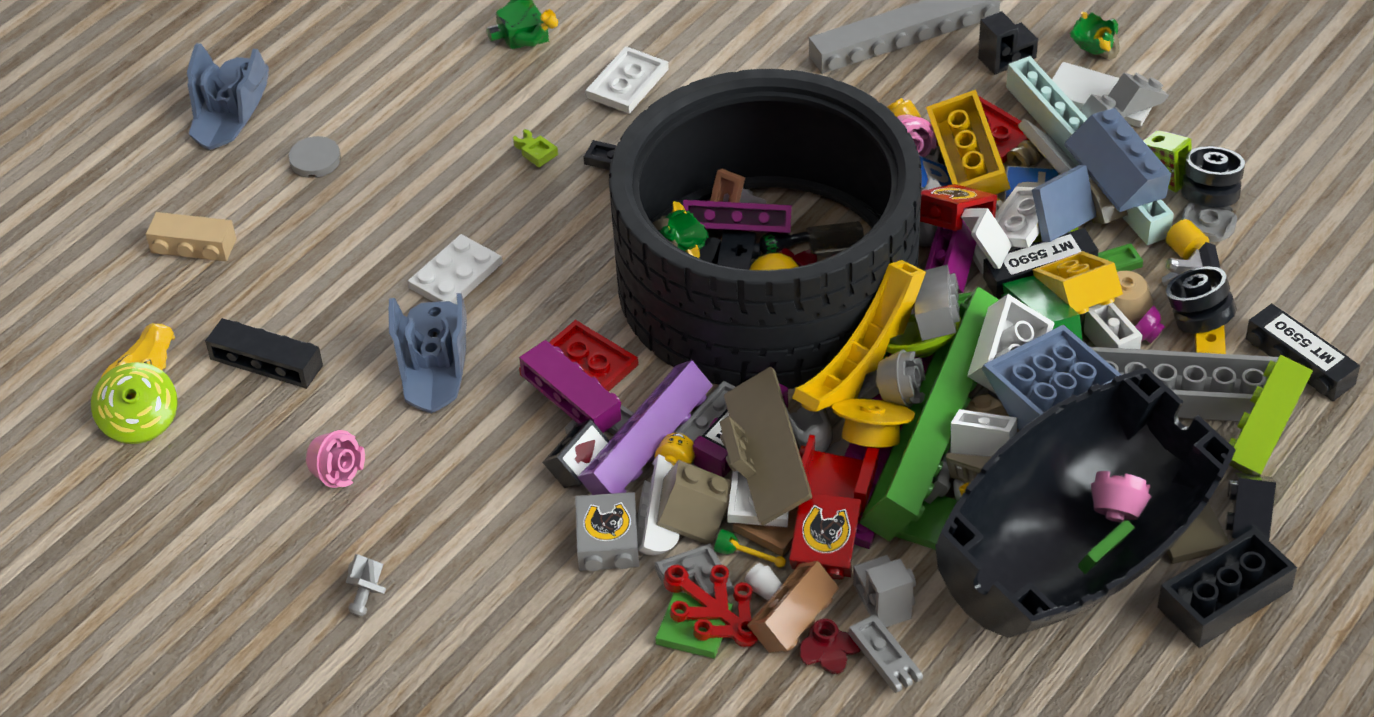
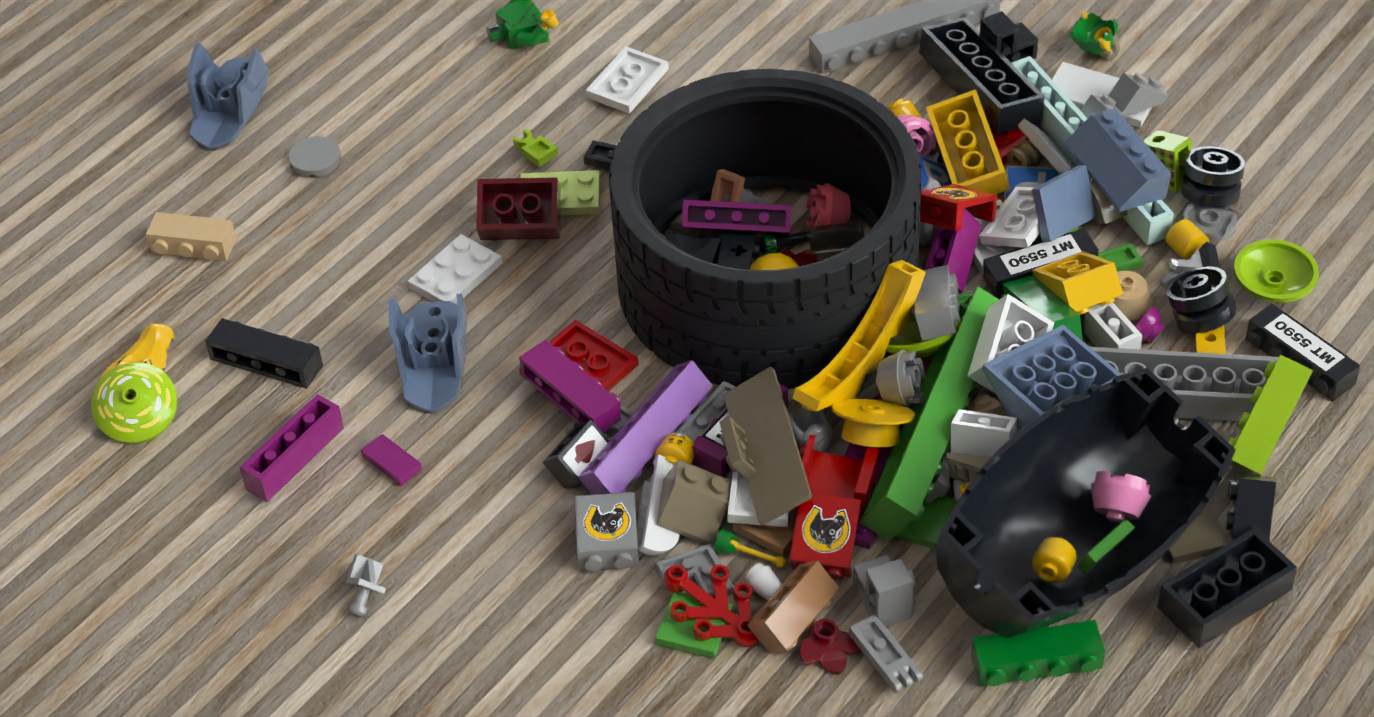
(291, 448): none -> magenta brick
(335, 458): bright pink cone -> none
(391, 459): none -> magenta tile
(518, 208): none -> dark red brick
(578, 190): none -> yellowish green plate
(682, 230): green hair -> none
(828, 206): none -> coral cone
(972, 63): none -> black brick
(987, 234): white panel -> none
(1038, 653): none -> green brick
(1054, 559): none -> yellow head
(1276, 271): none -> lime dish

